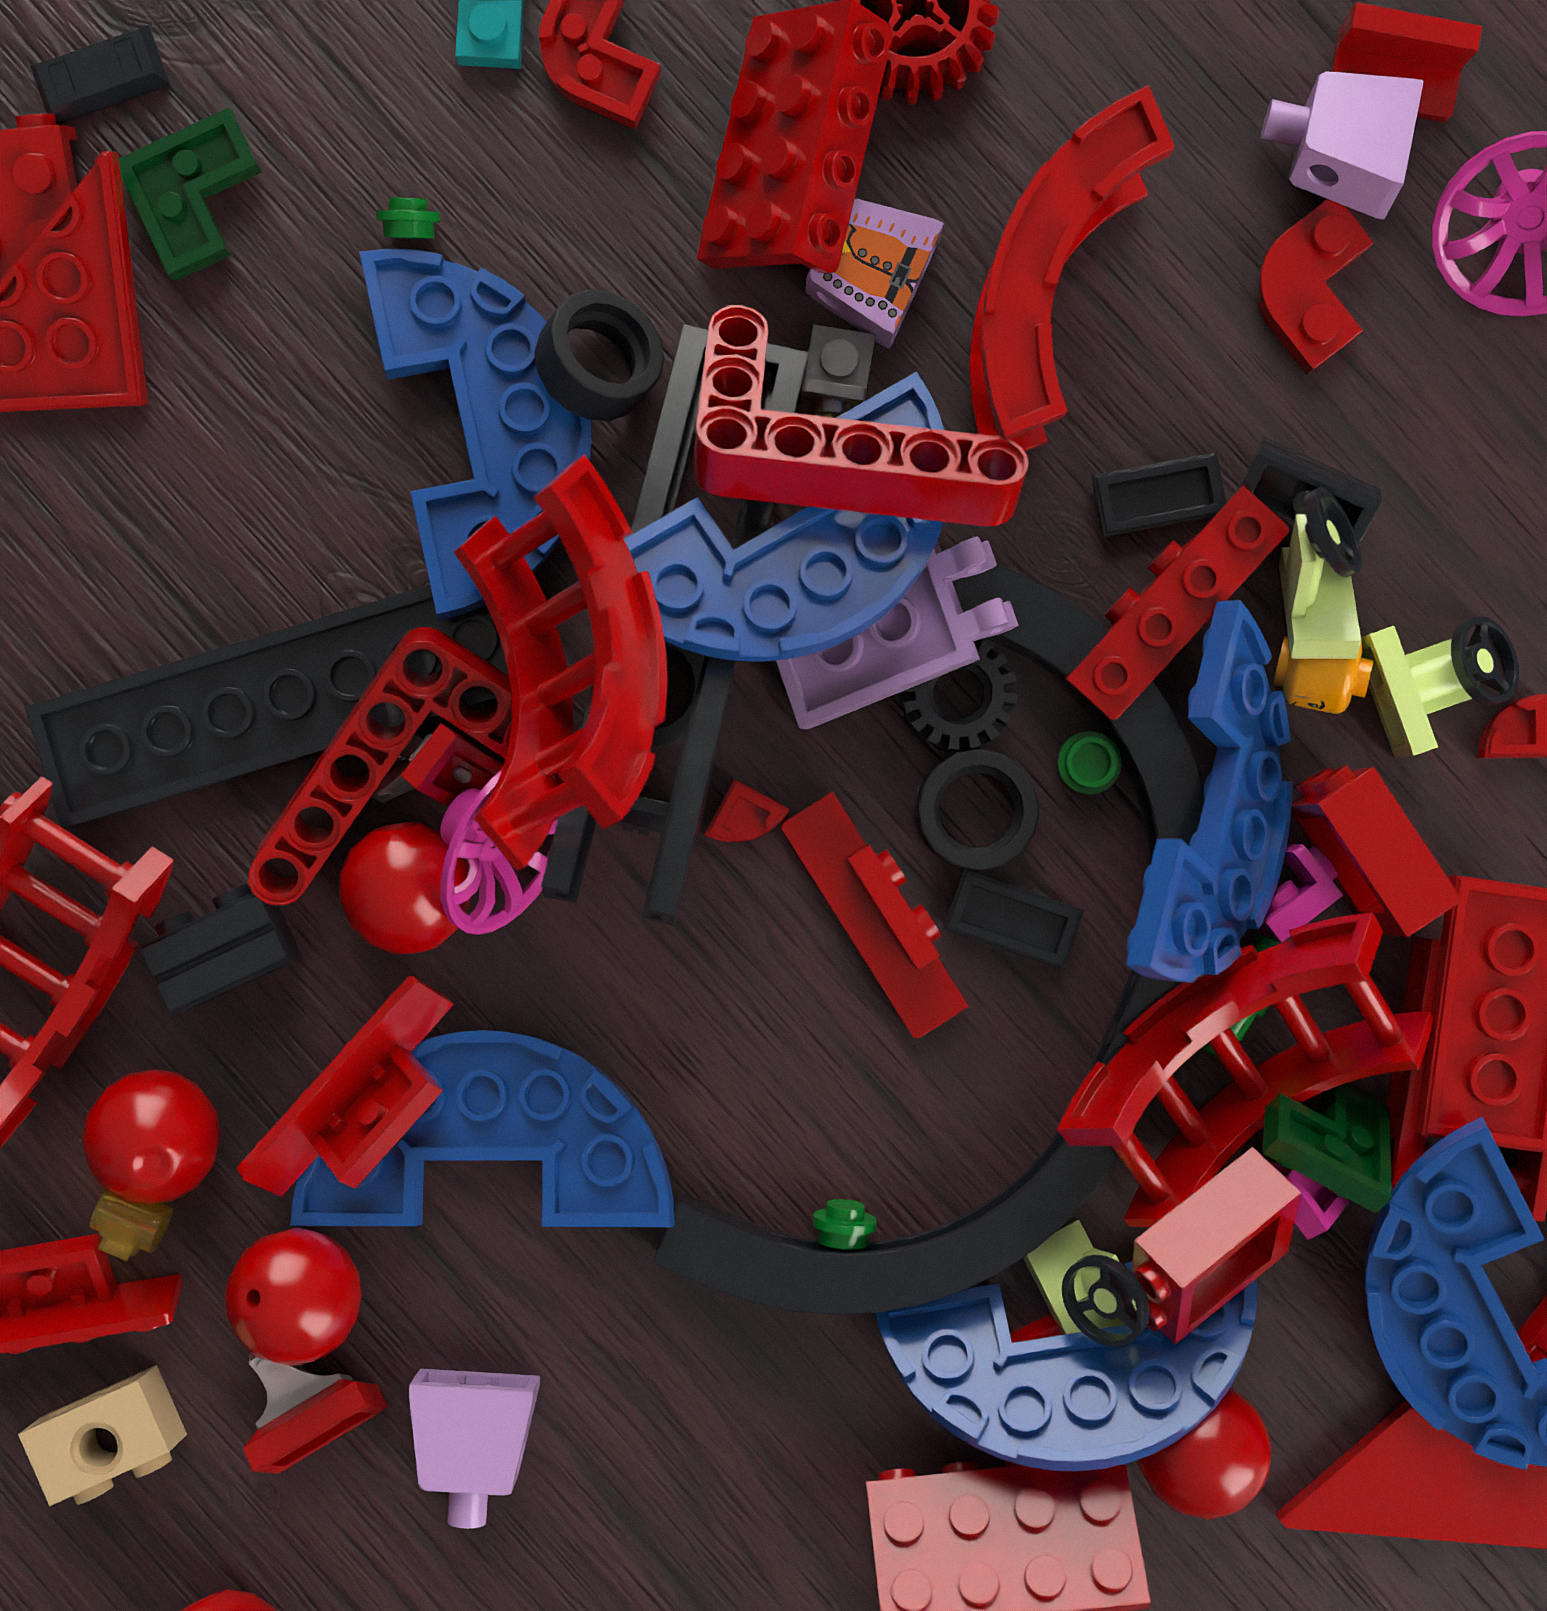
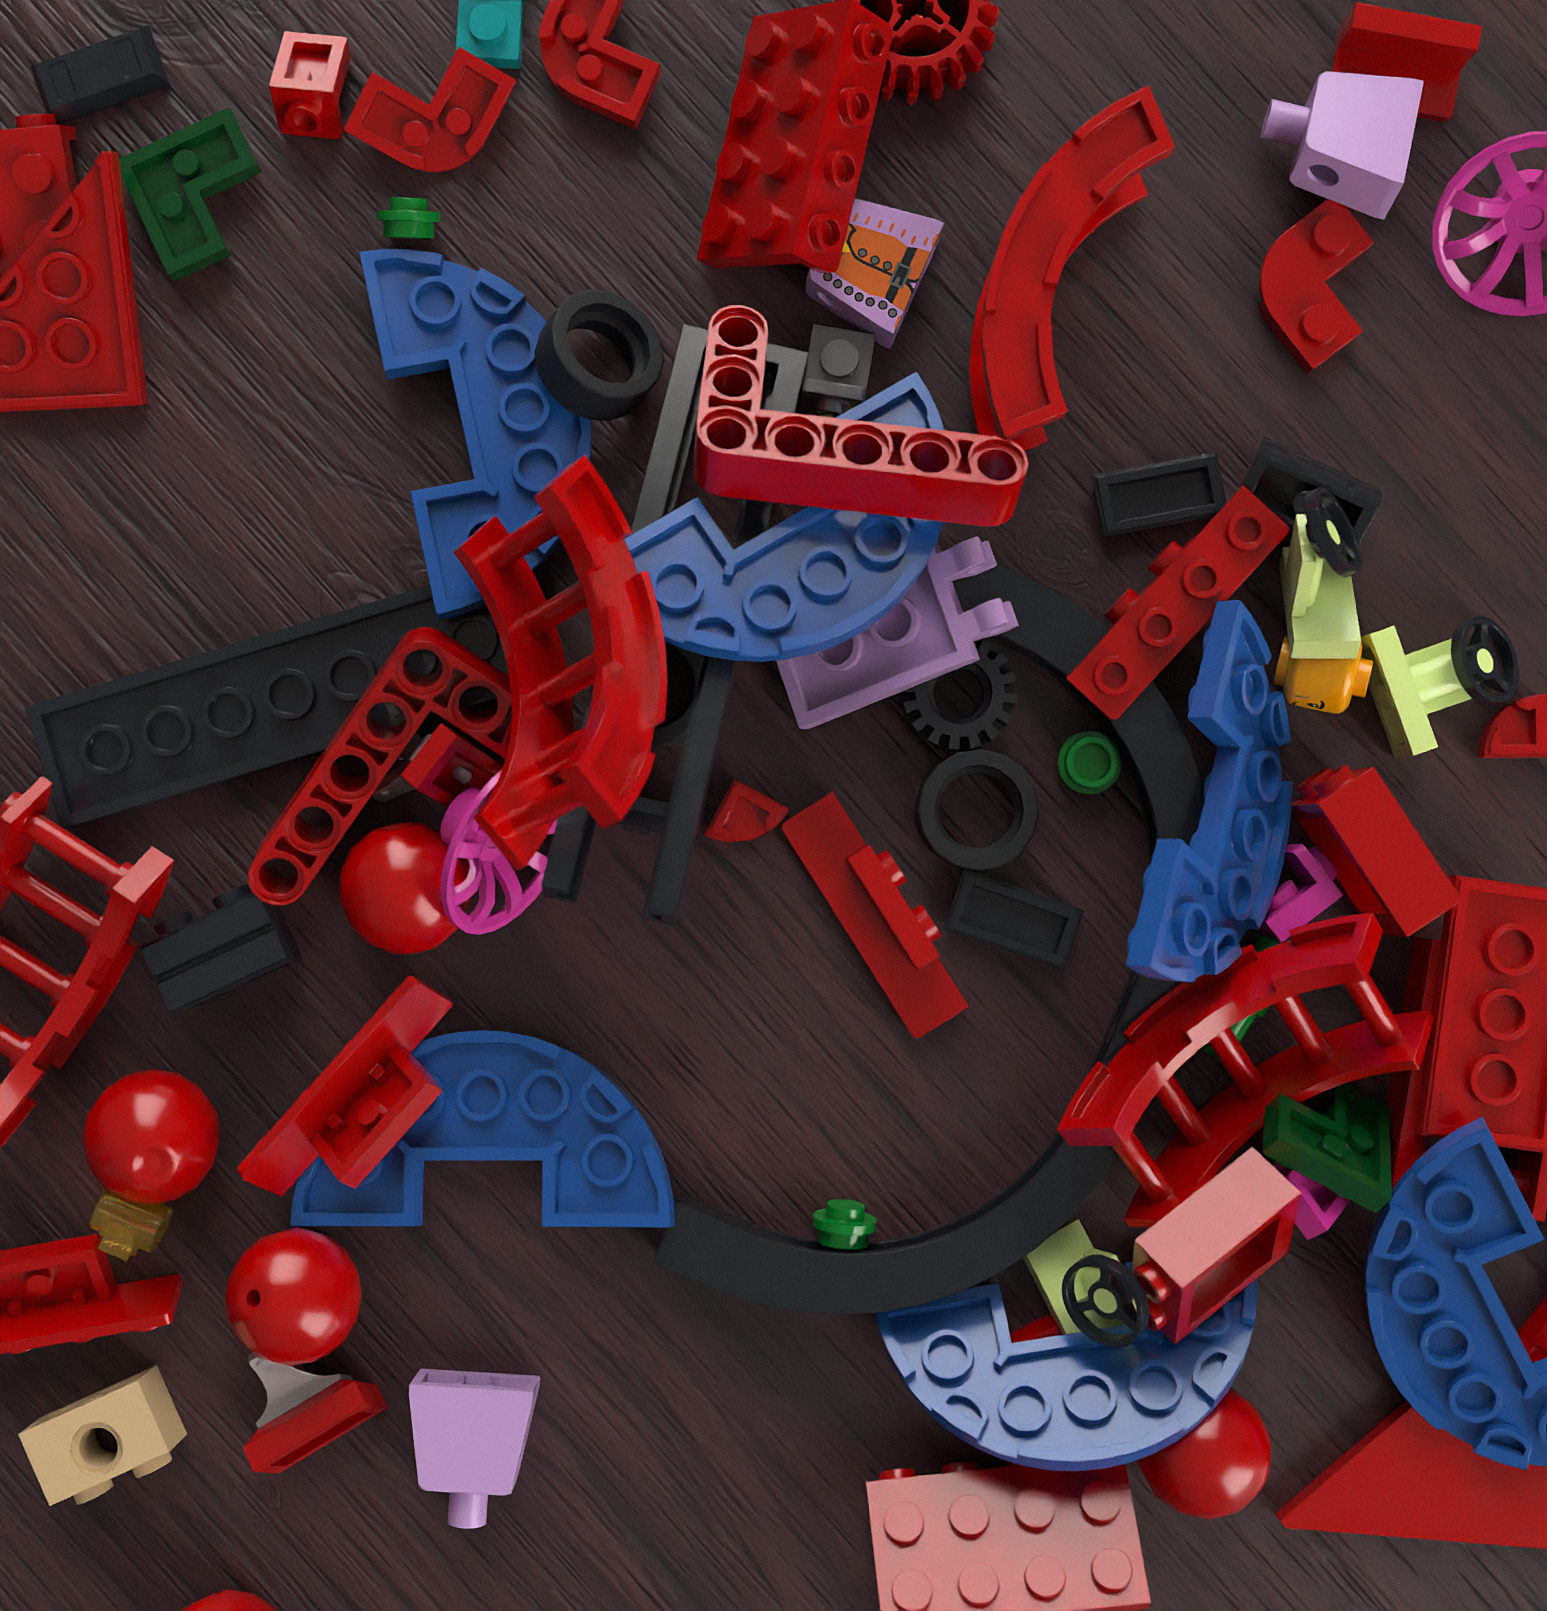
(309, 84): none -> red bracket
(436, 134): none -> red plate

